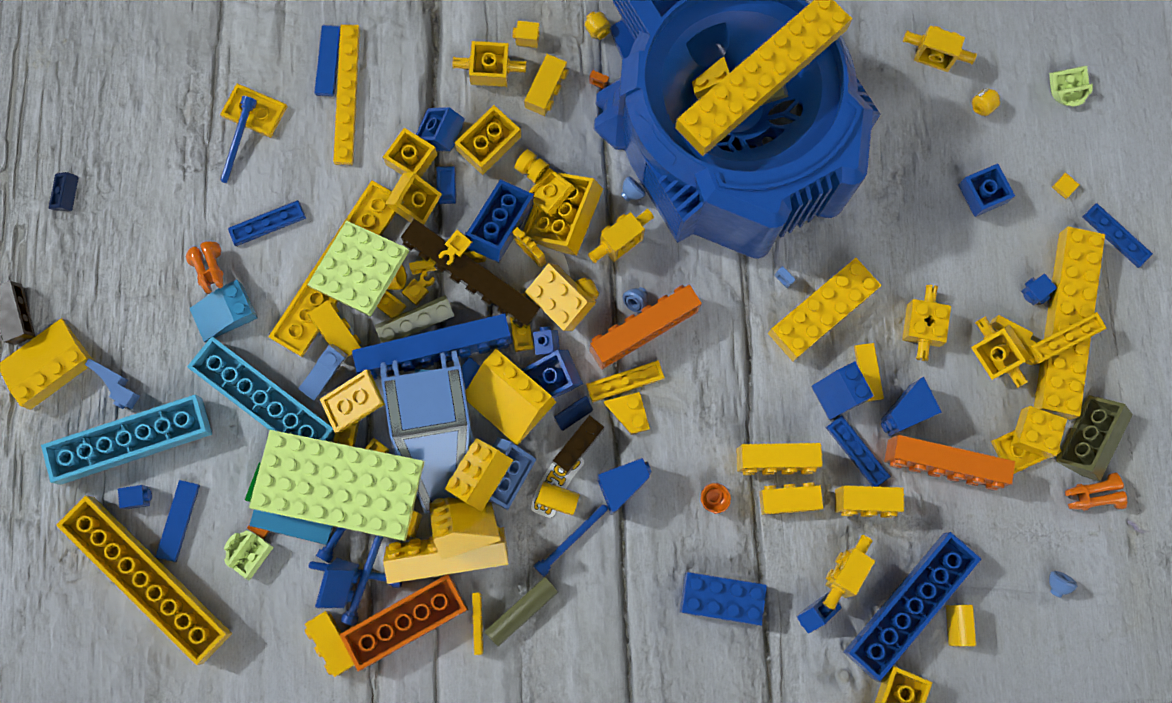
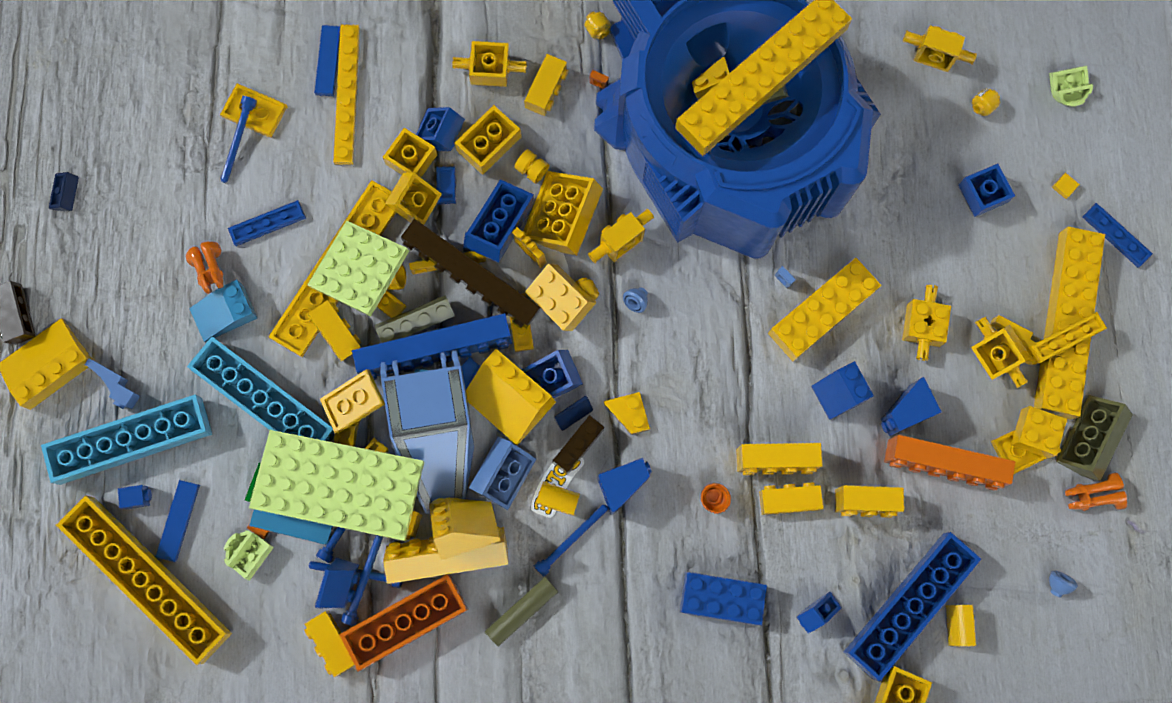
(323, 371): medium blue slope -> none
(417, 290): yellow plate -> none
(456, 244): yellow plate -> none
(477, 623): yellow tile -> none
(478, 474): yellow brick -> none
(526, 34): yellow brick -> none
(546, 341): blue brick -> none
(551, 191): yellow tile -> none
(625, 381): yellow tile -> none
(632, 190): medium blue brick -> none
(645, 326): orange brick -> none
(849, 572): yellow brick -> none
(858, 452): blue tile -> none
(868, 365): yellow tile -> none
(1038, 289): blue brick -> none

